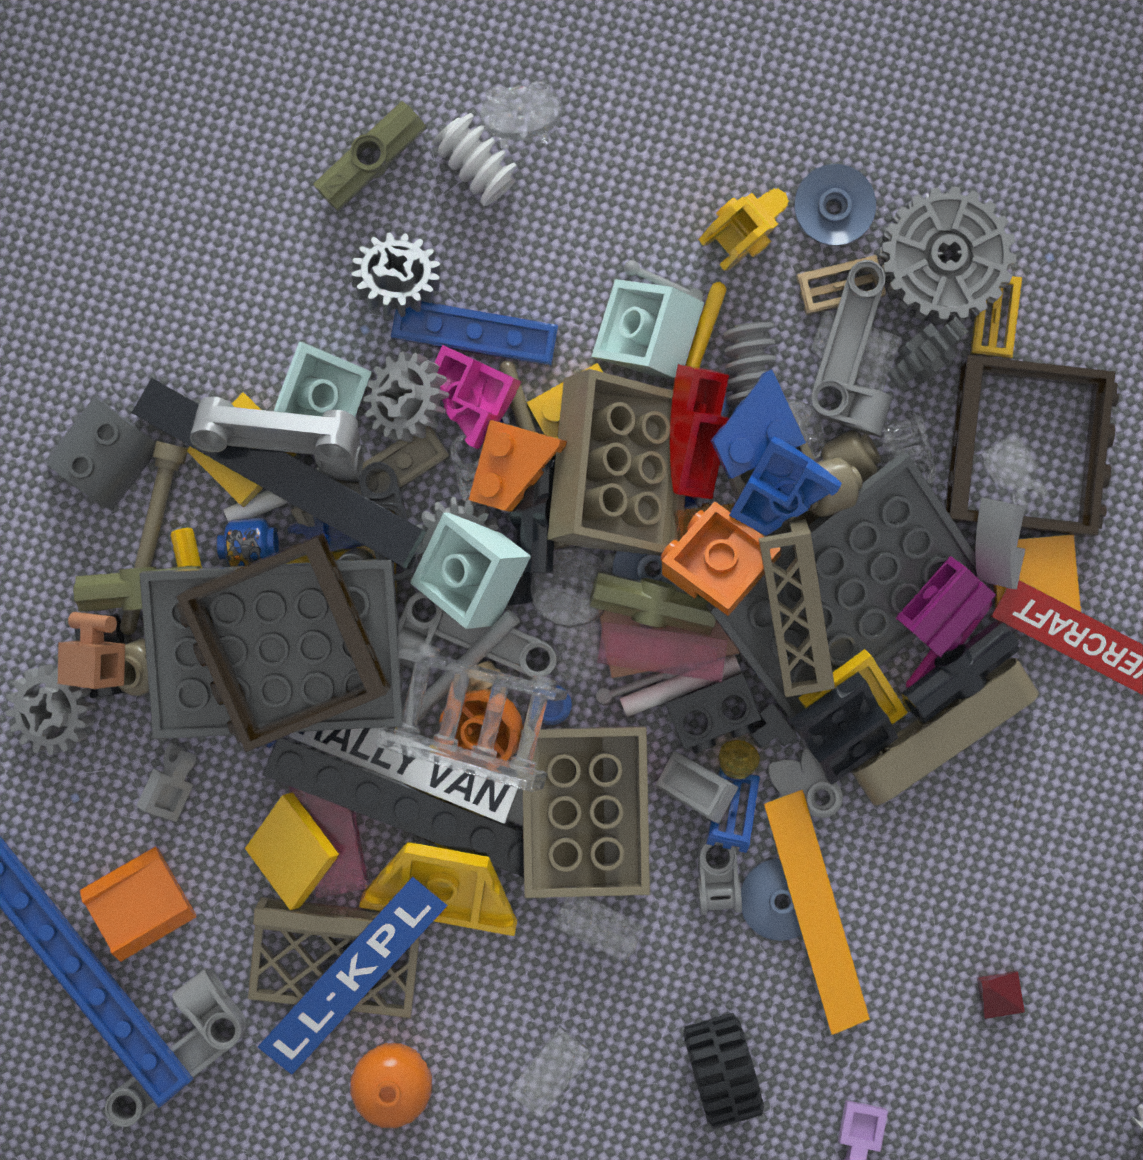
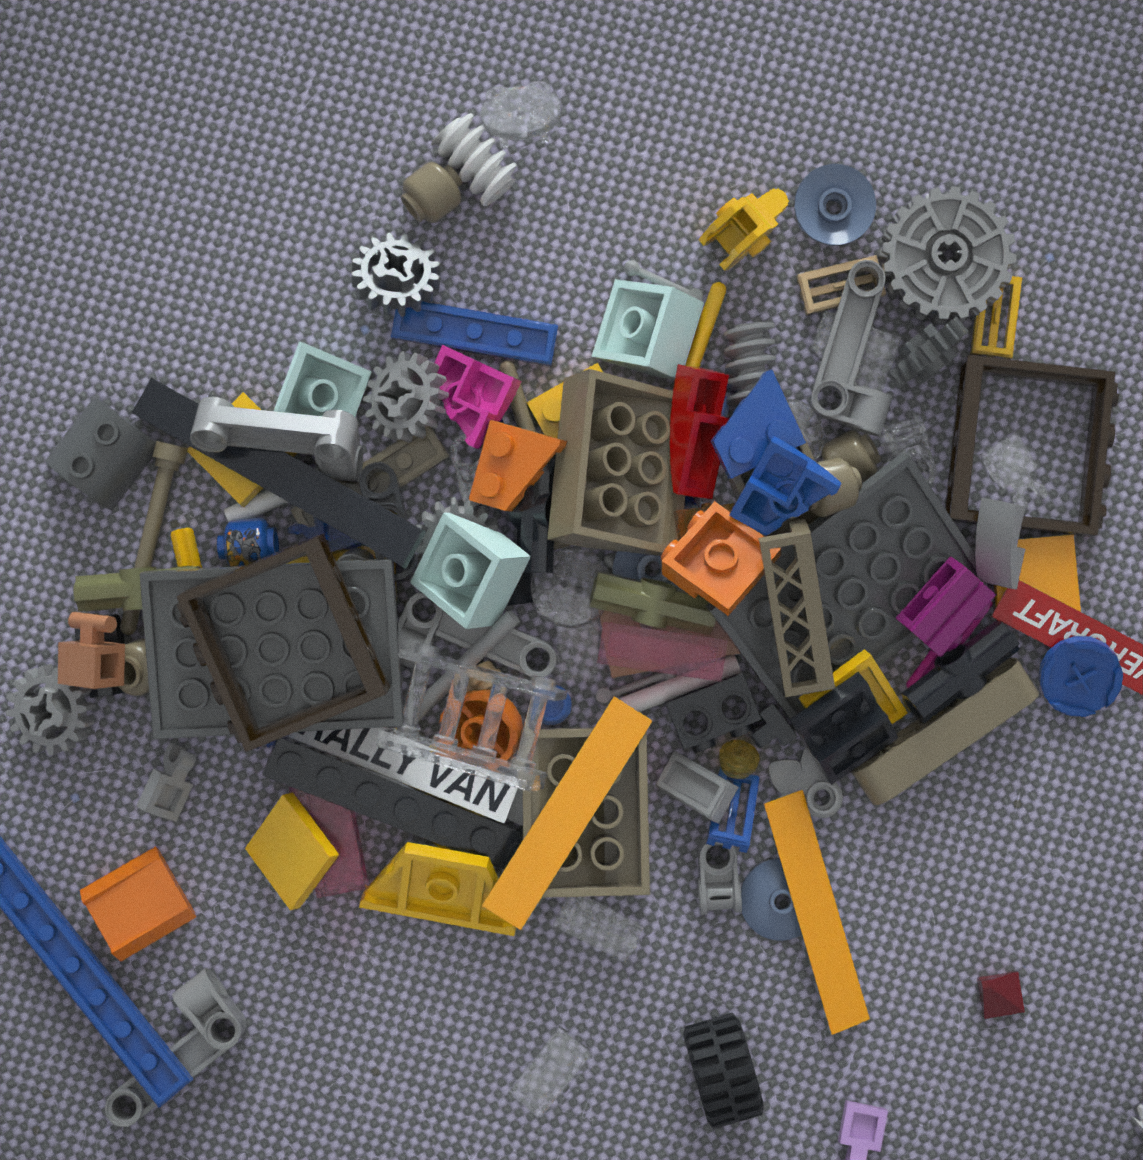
(327, 922): dark tan fence -> none
(352, 975): blue sticker -> none
(388, 136): olive piece -> none
(391, 1085): orange cylinder -> none
(431, 192): none -> dark tan head
(567, 813): none -> light orange sticker
(1080, 676): none -> blue tile

